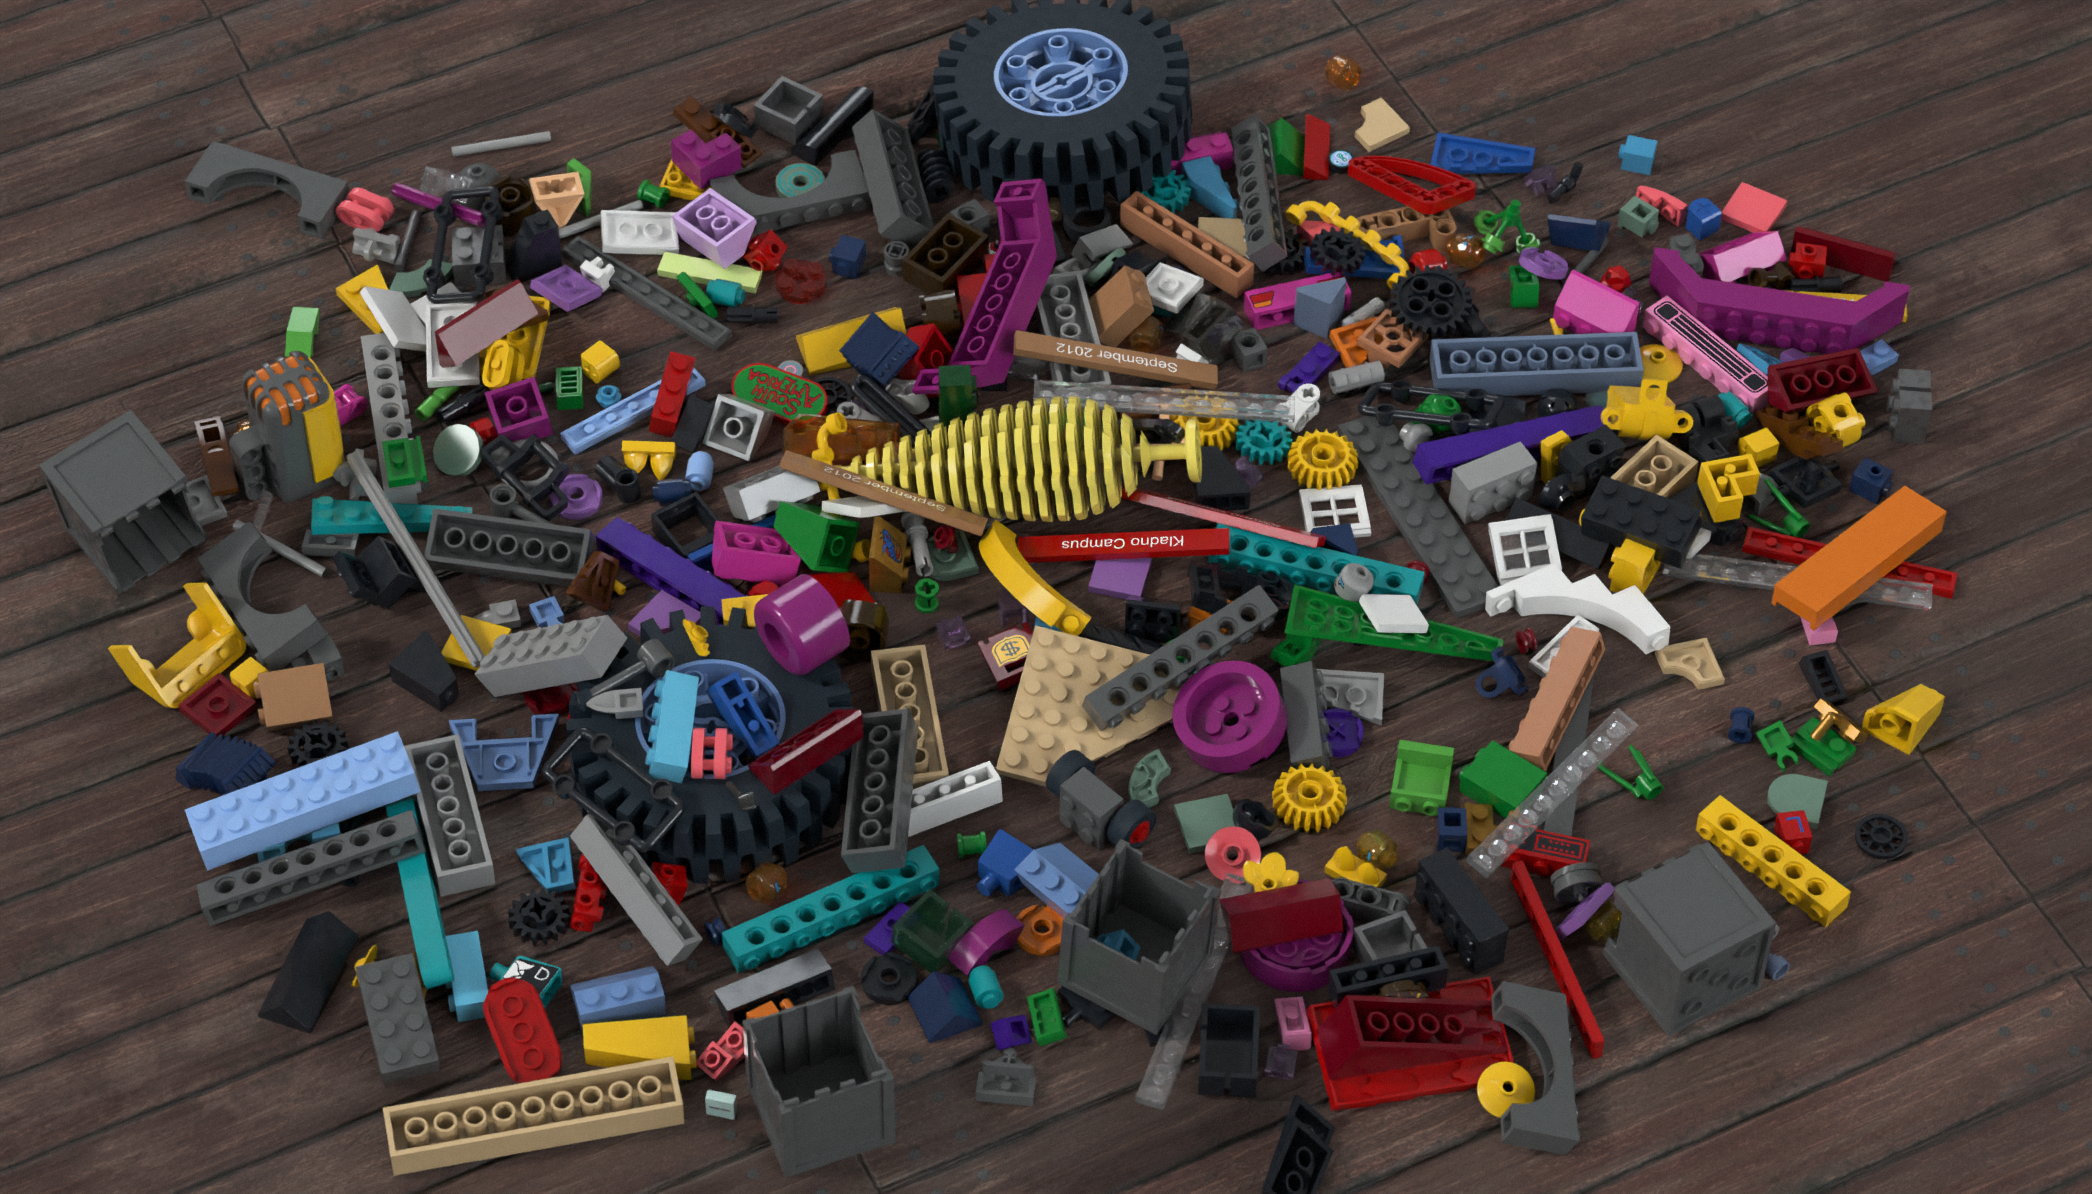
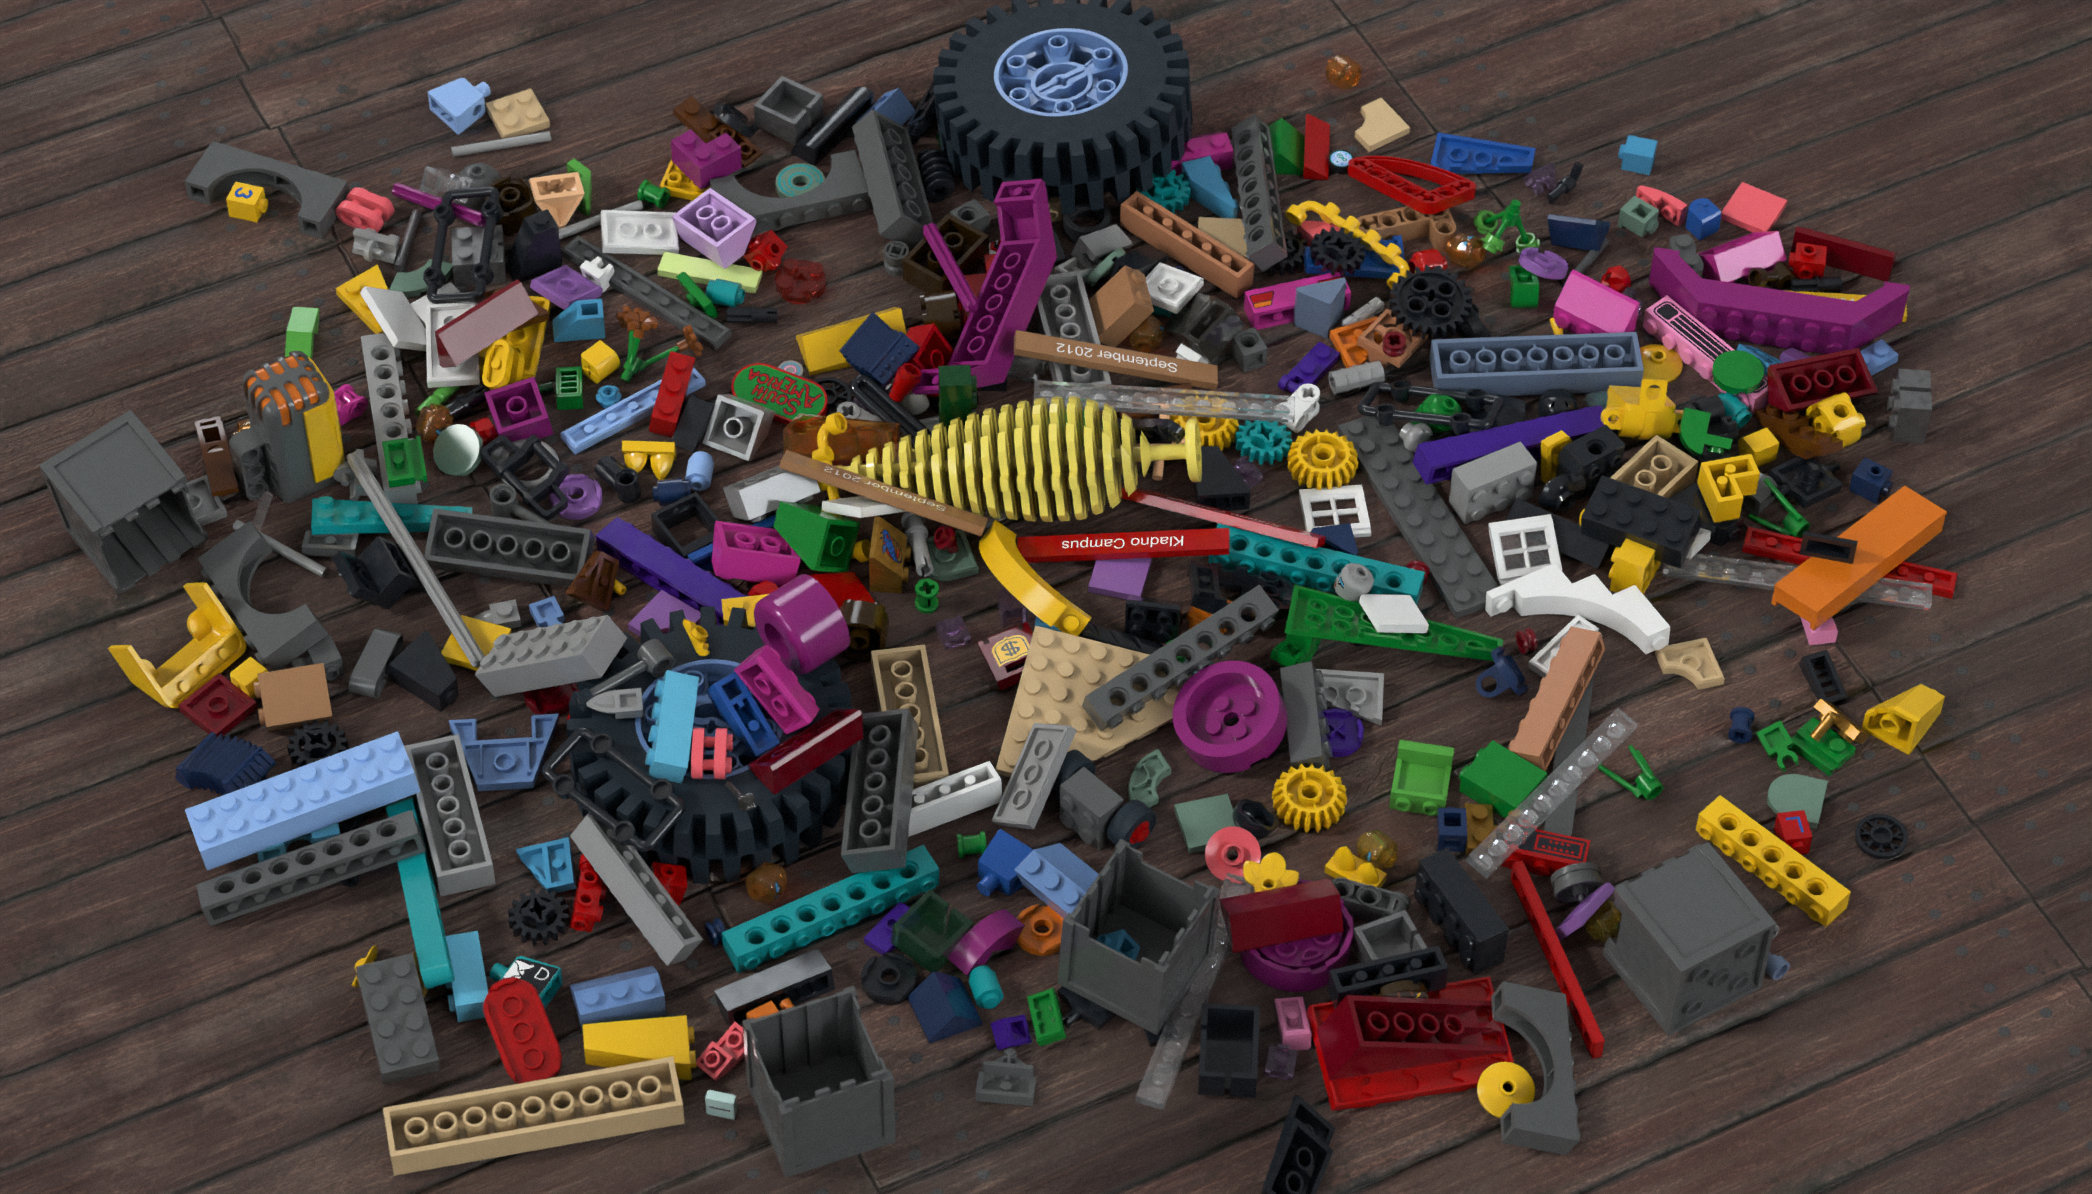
(246, 202): none -> yellow brick
(310, 973): black slope -> none
(373, 665): none -> dark grey beam
(433, 421): none -> clear orange head
(459, 103): none -> light blue torso
(517, 114): none -> tan plate
(580, 321): none -> dark azure slope
(636, 323): none -> dark orange plant
(777, 689): none -> dark pink slope
(848, 256): dark blue brick -> none
(894, 106): none -> medium blue panel
(905, 381): none -> red cone
(950, 267): none -> magenta axle
(1034, 775): none -> light grey tile
(1394, 337): none -> dark red bush
(1694, 434): none -> green brick
(1737, 372): none -> green tile
(1828, 547): none -> black slope

